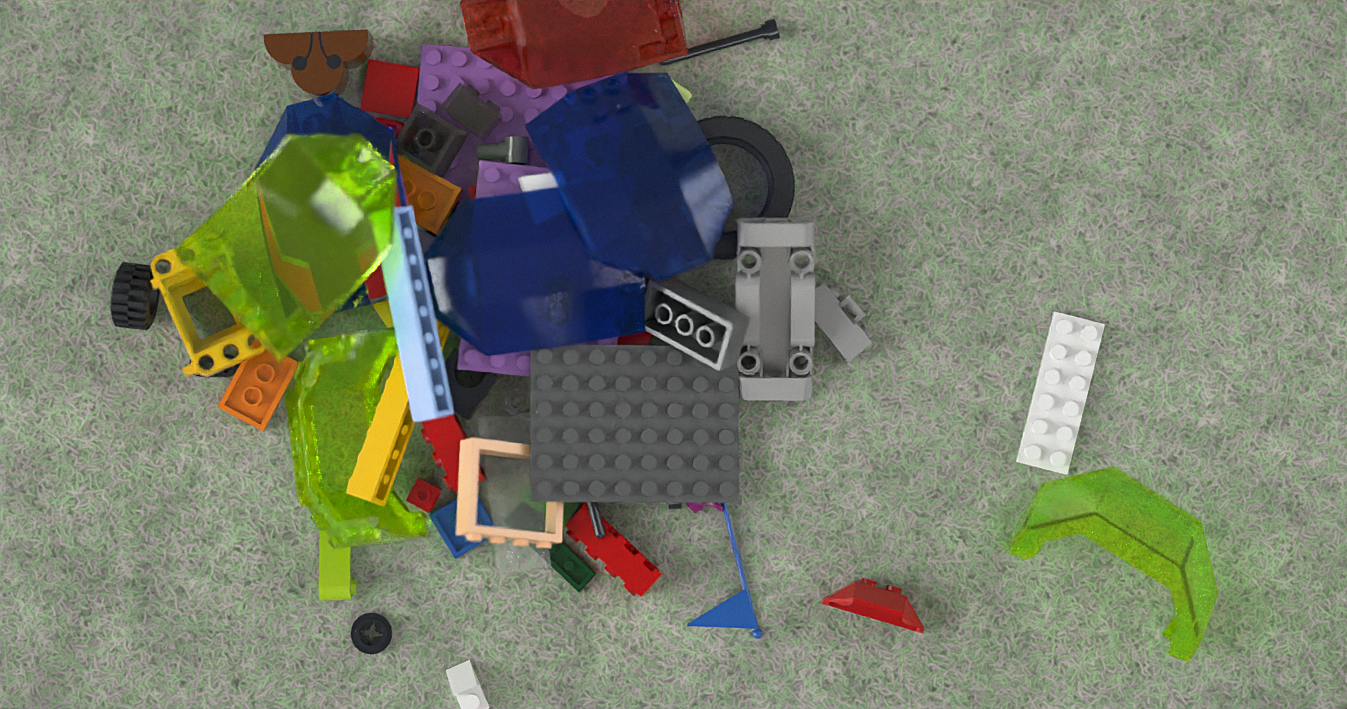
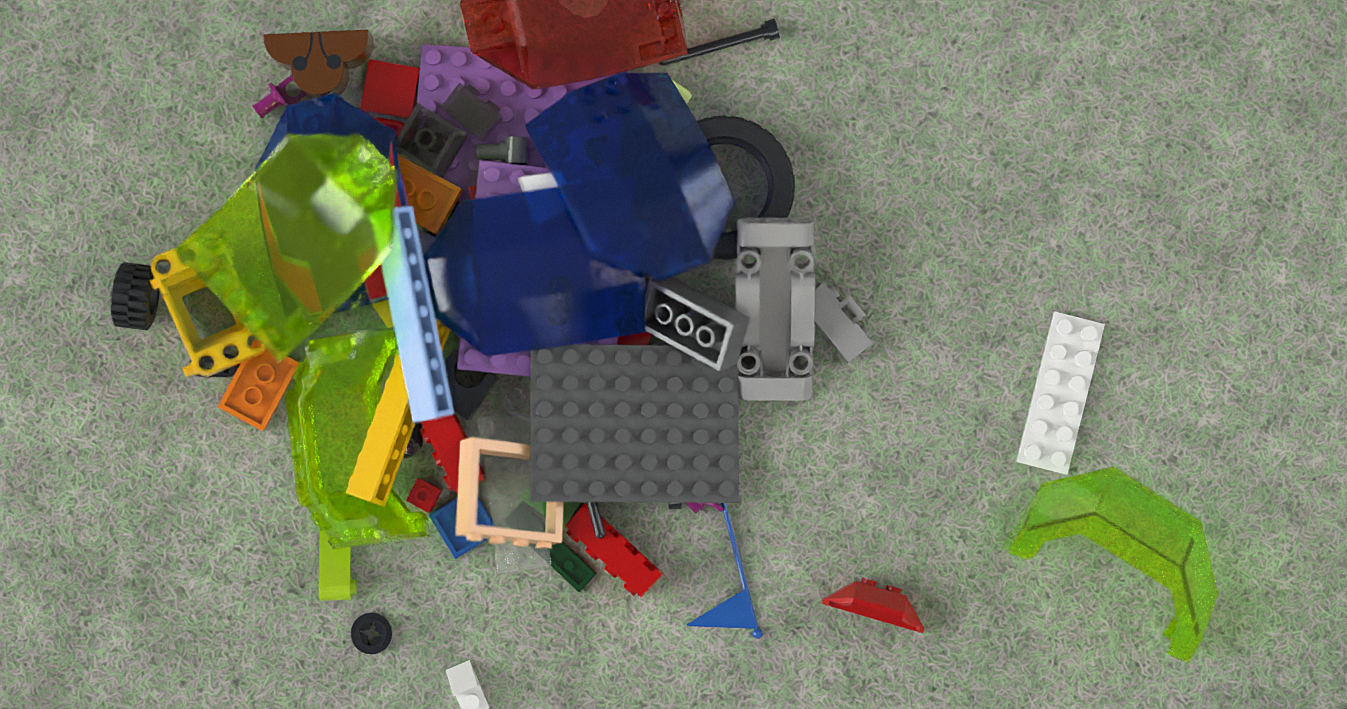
(277, 97): none -> magenta bracket
(415, 441): none -> arm

